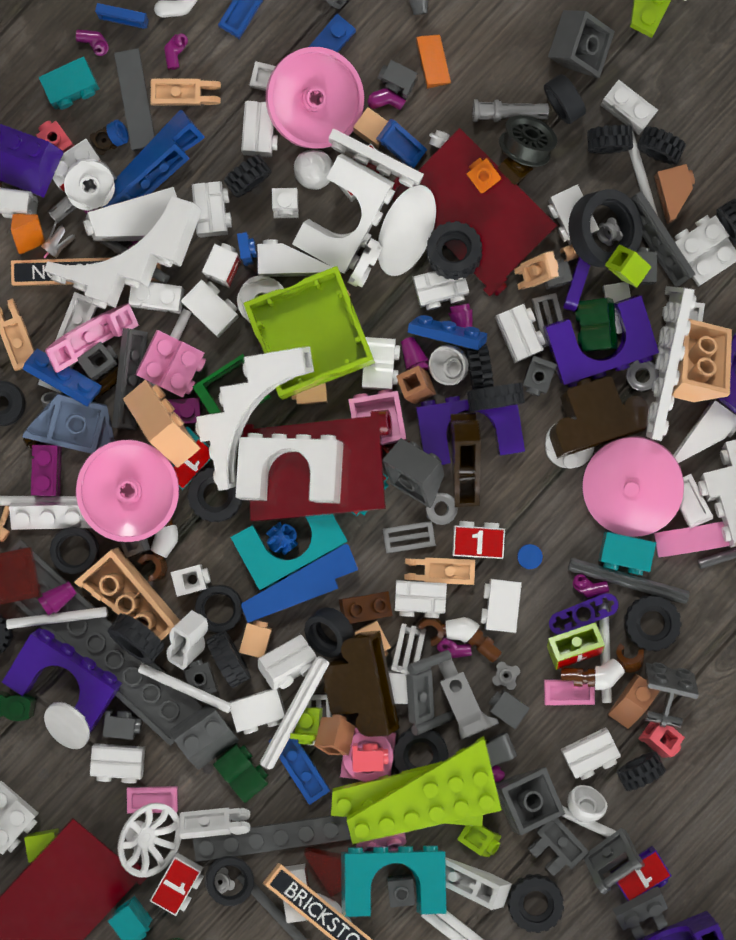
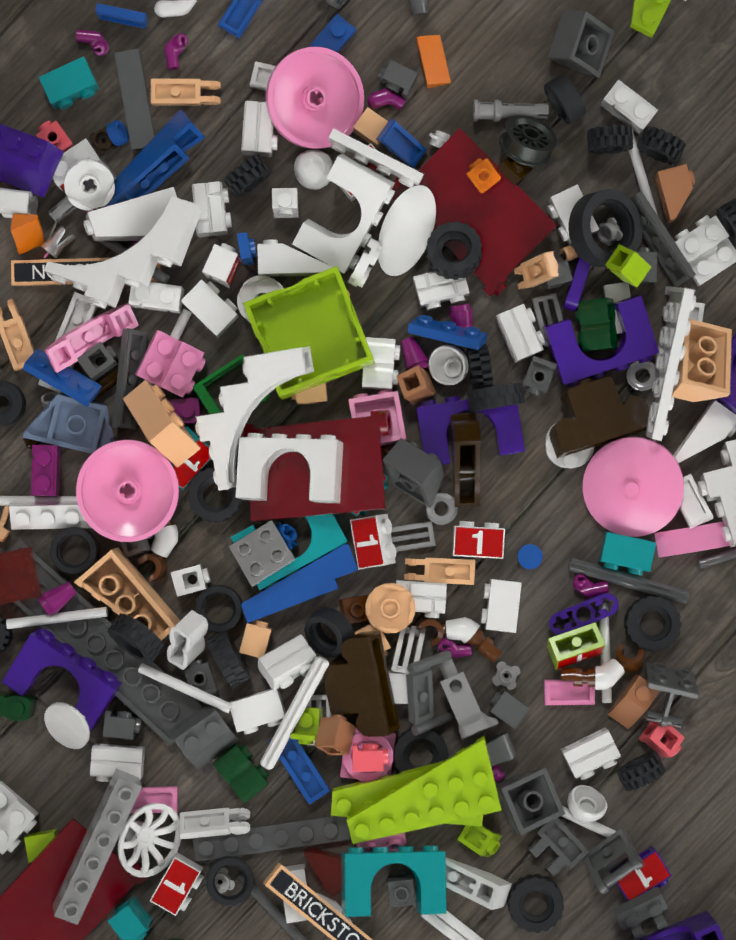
(96, 846): none -> light grey brick
(262, 553): none -> light grey hinge
(373, 541): none -> brick
(390, 608): none -> light nougat tile

